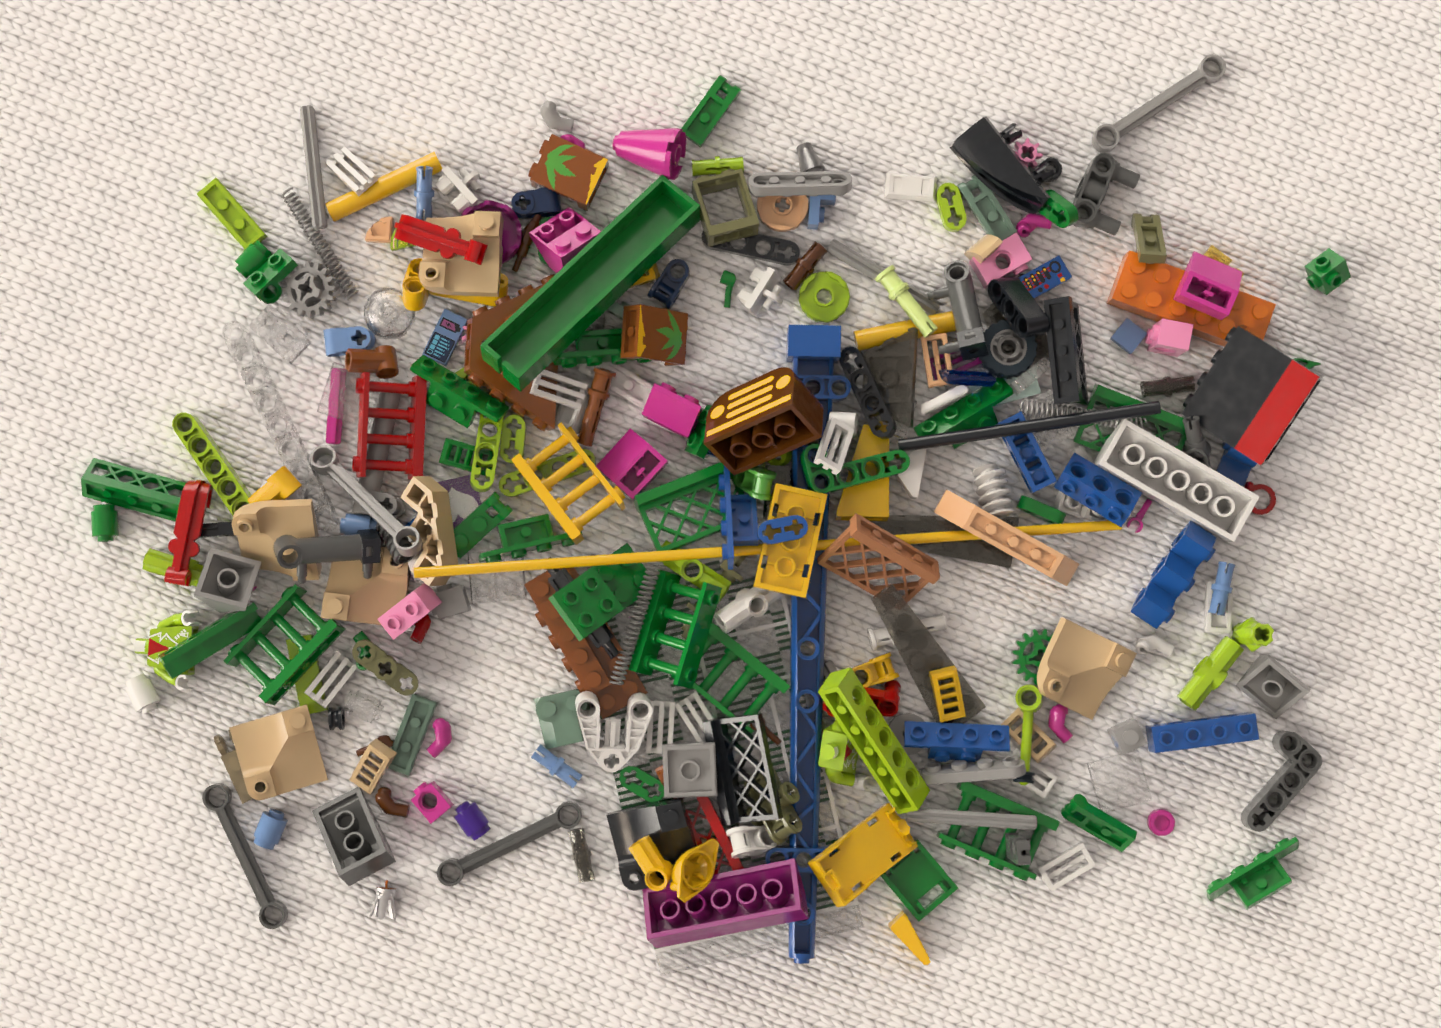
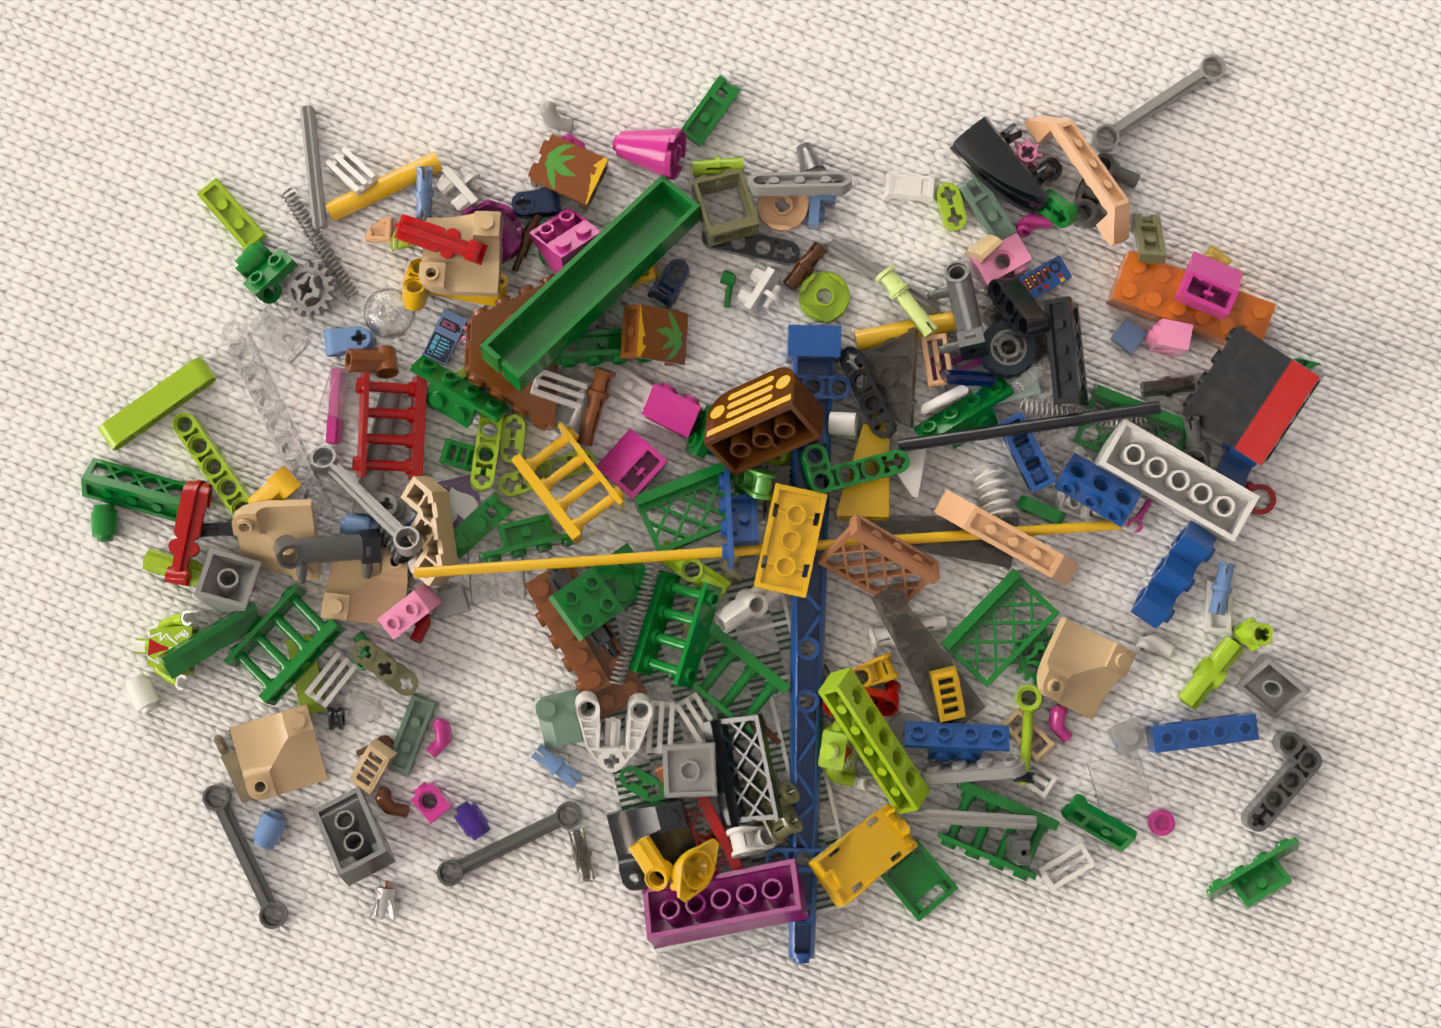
(157, 403): none -> lime beam
(781, 523): blue beam -> none
(827, 461): white tile -> none
(905, 932): yellow slope -> none
(983, 612): none -> green fence
(1115, 224): none -> light nougat slope
(1327, 272): green brick -> none

